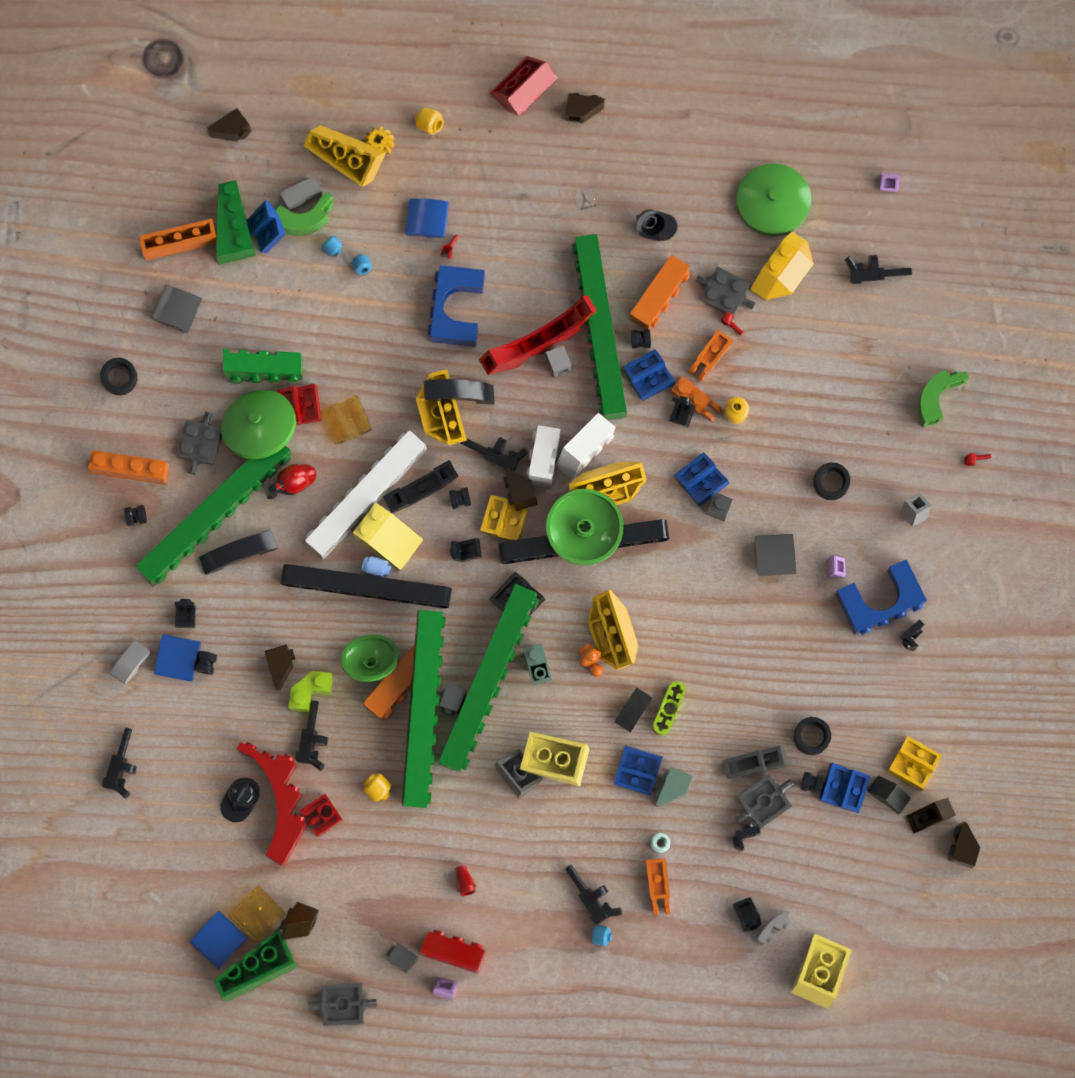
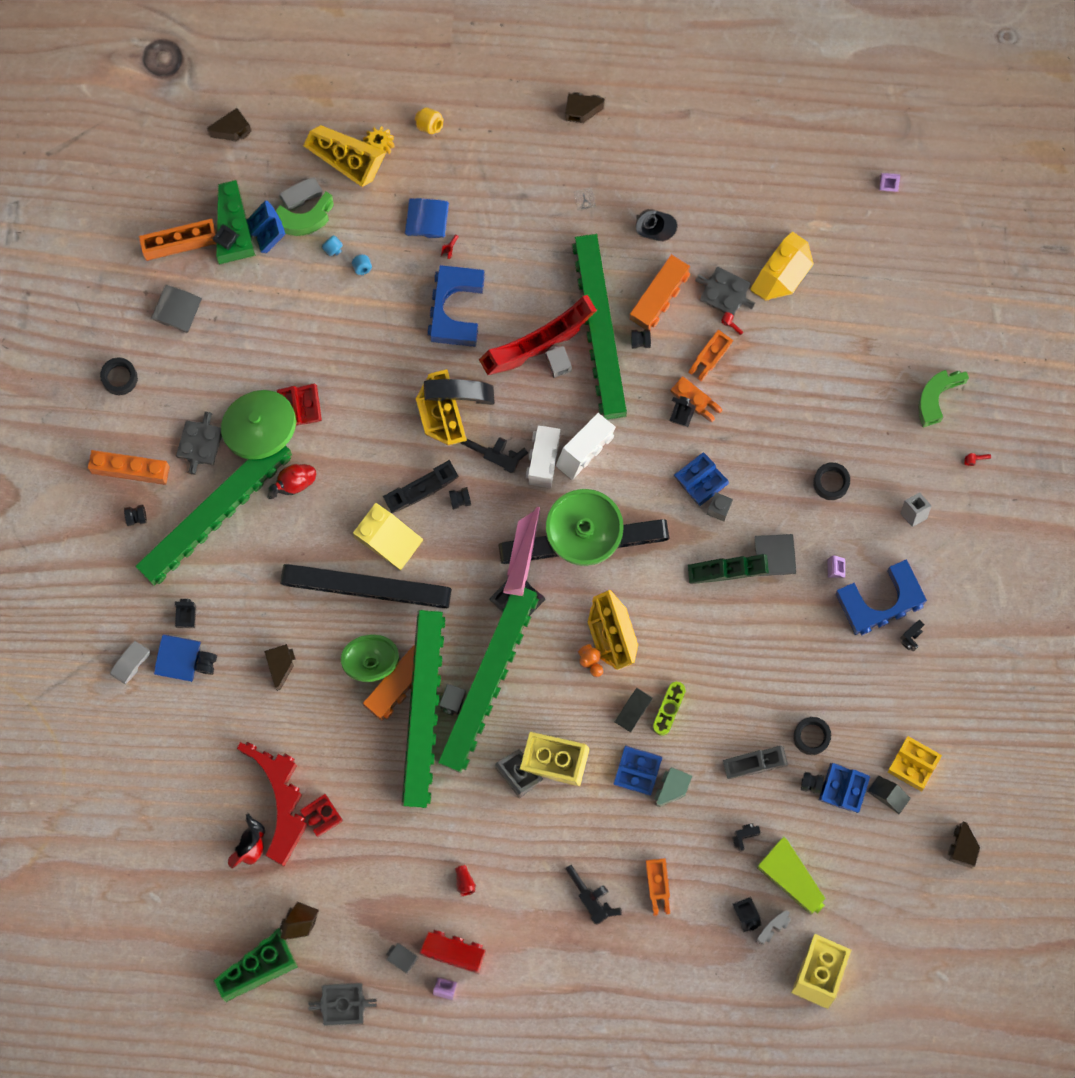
(117, 766): black piece -> none
(218, 940): blue slope -> none
(225, 237): none -> black tile
(237, 551): black slope -> none
(240, 799): black piece -> none
(250, 844): none -> hair
(256, 914): clear yellow slope -> none
(262, 366): green wedge -> none
(309, 739): black piece -> none
(314, 683): lime brick -> none
(346, 420): clear yellow slope -> none
(367, 493): white brick -> none
(376, 567): light blue brick -> none
(377, 787): yellow head -> none
(466, 550): black bracket -> none
(503, 519): yellow slope -> none
(521, 490): dark brown slope -> none
(522, 553): none -> bright pink wedge
(524, 85): slope -> none
(537, 664): sand green slope -> none
(601, 935): dark azure piece -> none
(617, 481): yellow wedge -> none
(649, 375): blue slope -> none
(660, 836): light aqua plate -> none
(728, 569): none -> dark green slope
(736, 410): yellow head -> none
(764, 801): dark grey plate -> none
(773, 199): bright green dish -> none
(791, 876): none -> lime slope
(874, 273): black piece -> none
(931, 815): dark brown slope -> none

